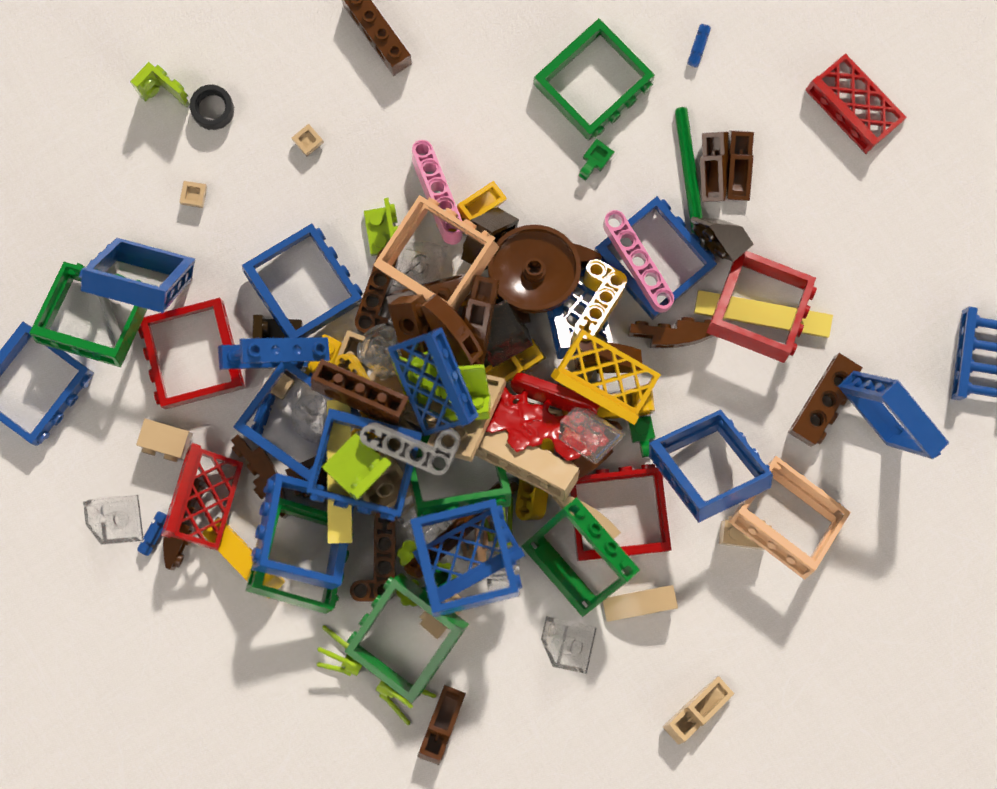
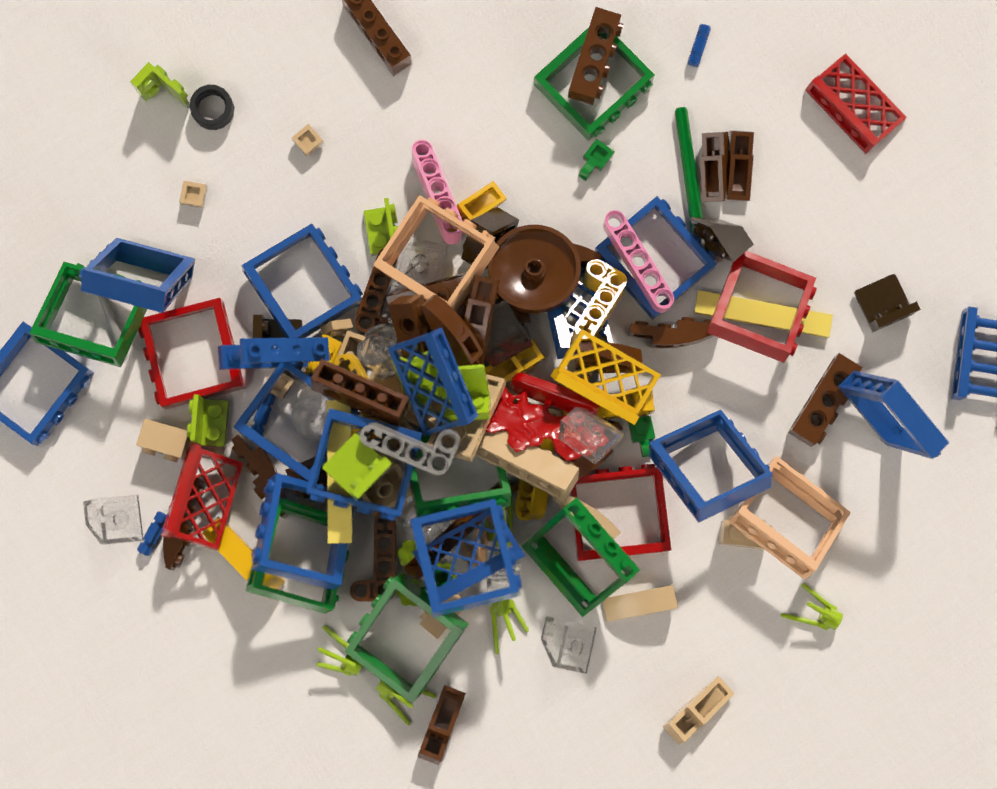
(208, 421): none -> lime bracket
(336, 328): none -> tan plate
(504, 608): none -> lime plant
(601, 22): none -> reddish brown brick
(829, 616): none -> lime plant
(884, 303): none -> dark brown bracket

